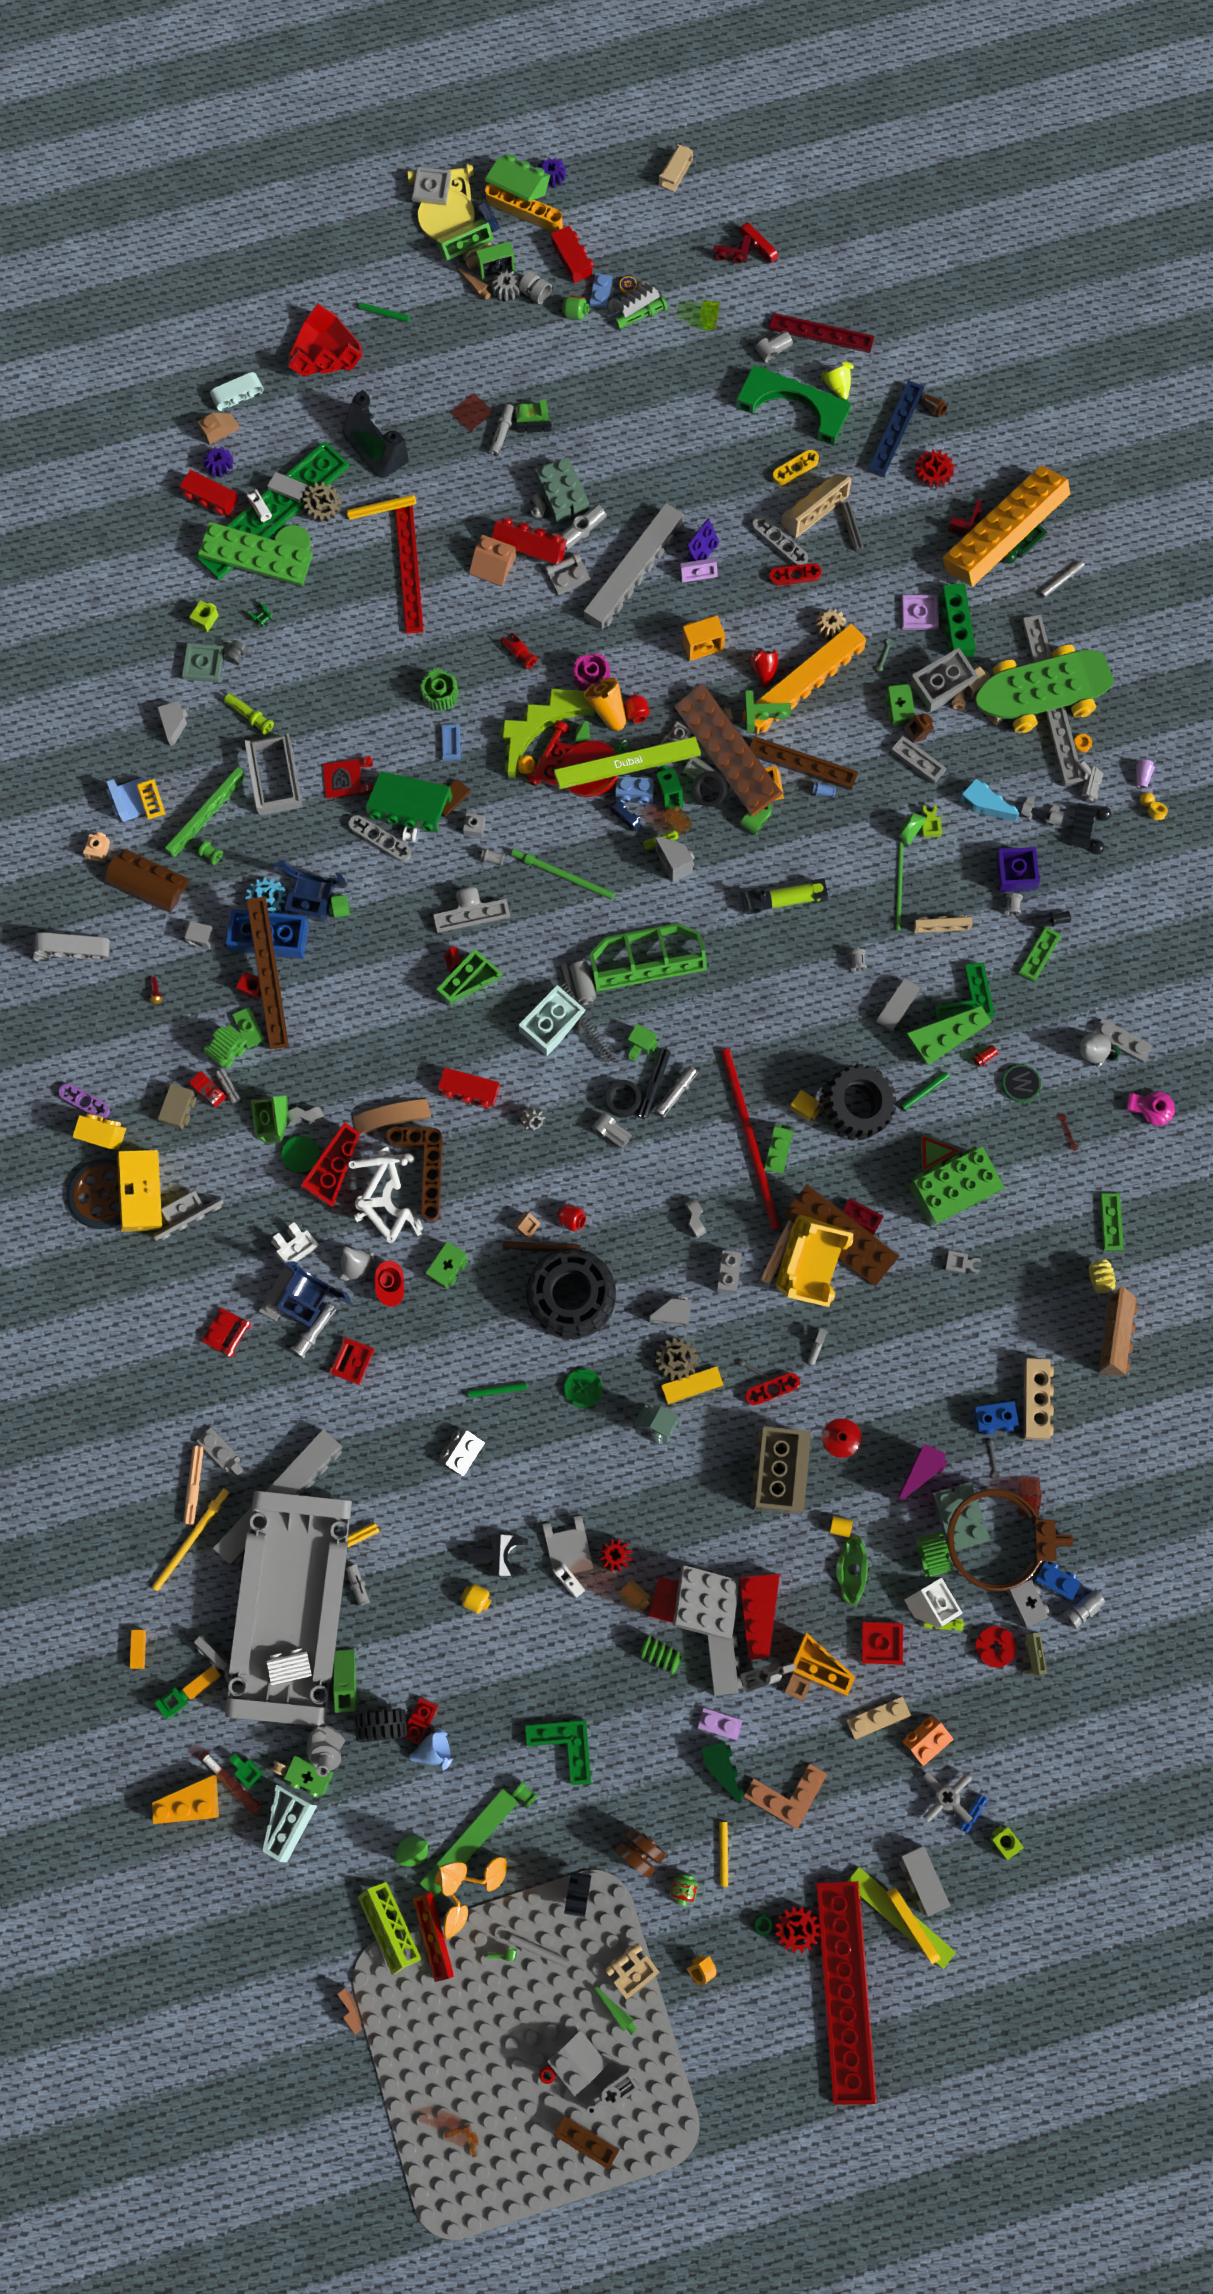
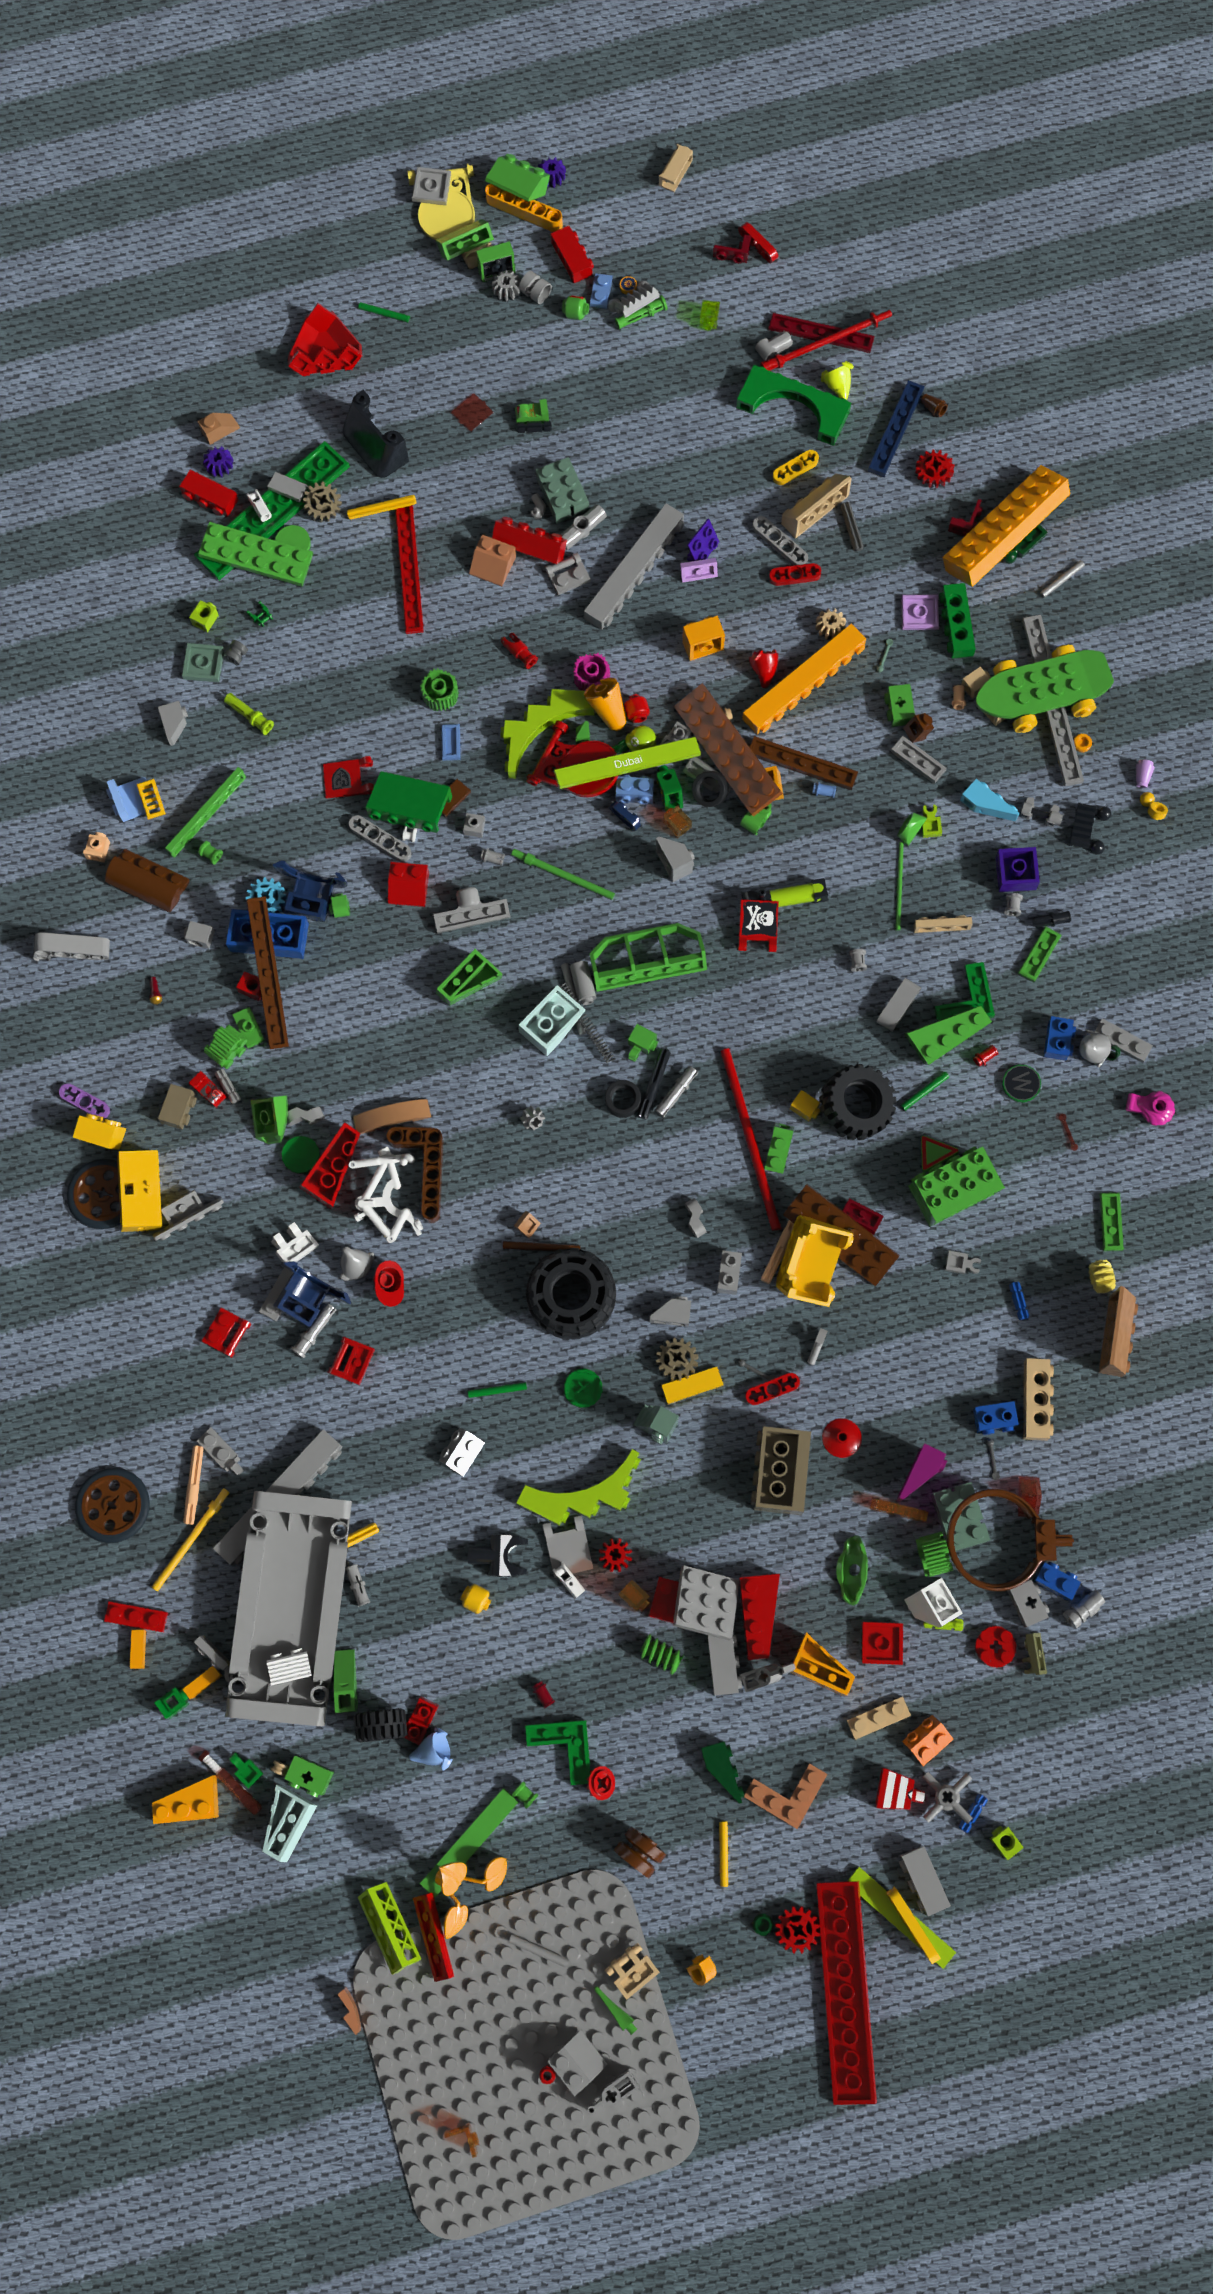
(136, 1616): none -> red plate
(139, 1507): none -> wedge
(236, 390): light aqua beam -> none
(278, 805): light grey piece -> none
(324, 1749): light grey piece -> none
(408, 884): none -> red slope
(411, 1851): bright green piece -> none
(447, 1255): bright green brick -> none
(452, 958): red plate -> none
(469, 1088): red brick -> none
(478, 286): medium nougat piece -> none
(485, 211): dark blue plate -> none
(504, 423): light grey pin -> none
(509, 1955): bright green hand -> none
(526, 765): light orange tile -> none
(543, 1694): none -> dark red pin
(571, 1217): red head -> none
(577, 1894): black gear -> none
(585, 1502): none -> lime arch
(586, 2142): reddish brown plate -> none
(607, 1783): none -> red gear
(608, 1128): light grey piece -> none
(640, 738): none -> lime helmet
(651, 843): lime axle -> none
(683, 1889): bright green head -> none
(720, 1724): lavender plate -> none
(758, 923): none -> flag
(763, 711): bright green bracket -> none
(779, 360): none -> red bar
(797, 1687): medium nougat plate -> none
(841, 1526): yellow piece -> none
(893, 1508): none -> clear orange beam
(896, 1791): none -> torso
(943, 679): light grey slope -> none
(1019, 1300): none -> blue axle
(1059, 1037): none -> blue brick
(1093, 779): light grey piece -> none

